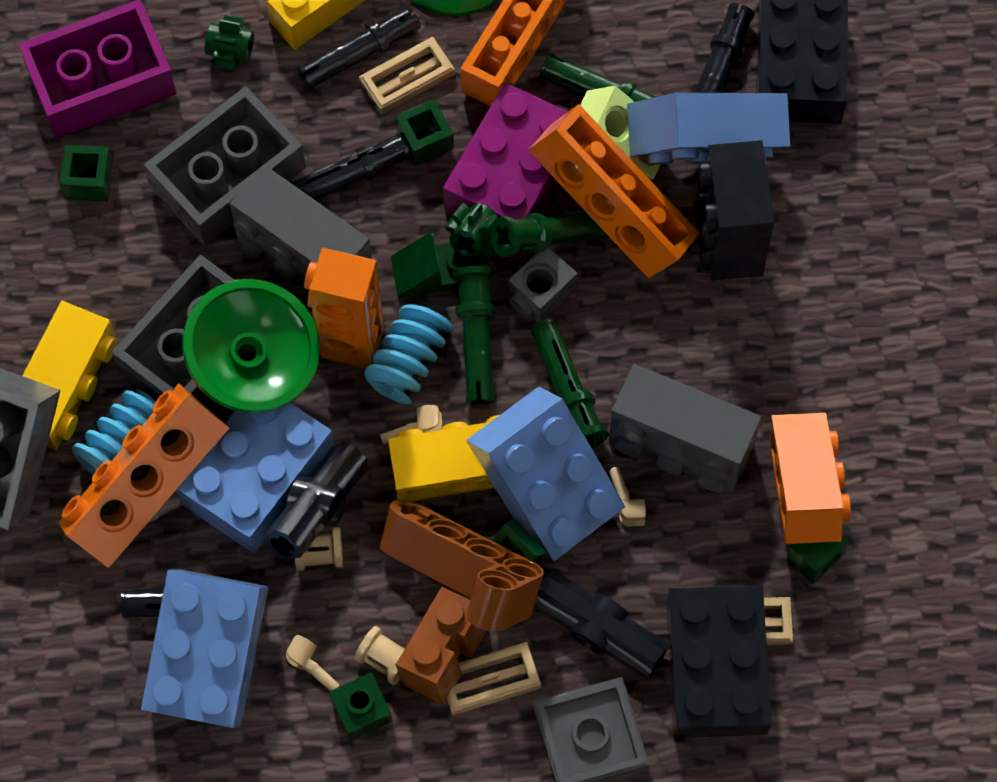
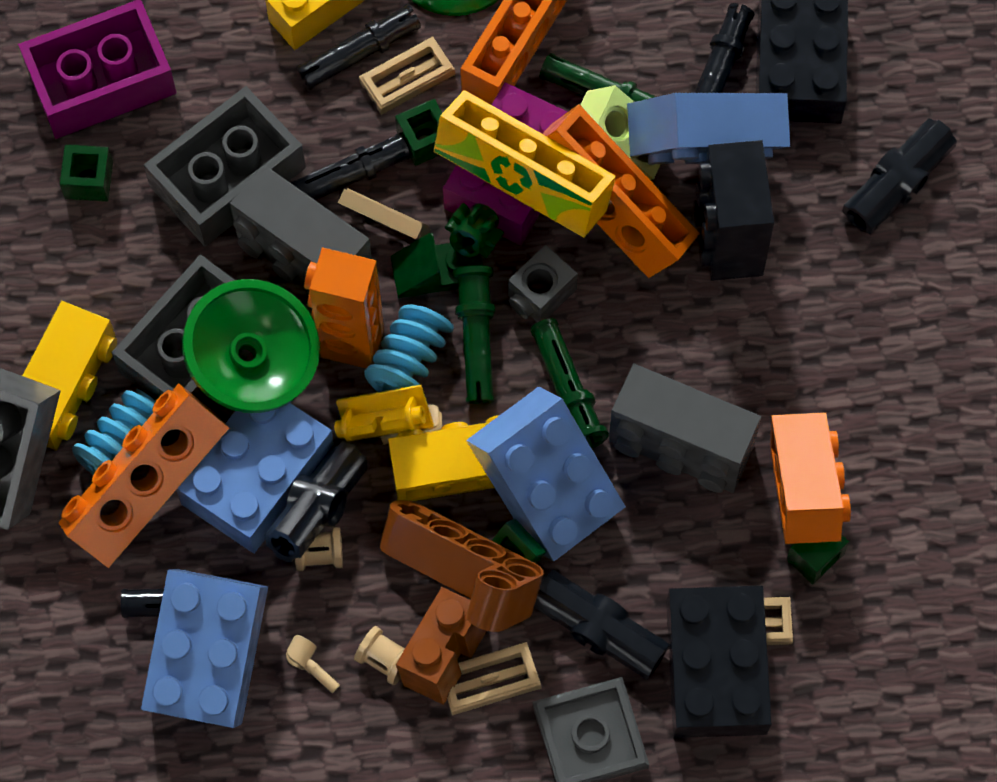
(229, 42): dark green gear -> none
(361, 721): dark green plate -> none
(382, 413): none -> yellow hinge
(383, 214): none -> tan tile
(524, 163): none -> yellow brick
(538, 232): dark green pin -> none
(635, 511): tan hand -> none
(899, 175): none -> black piece

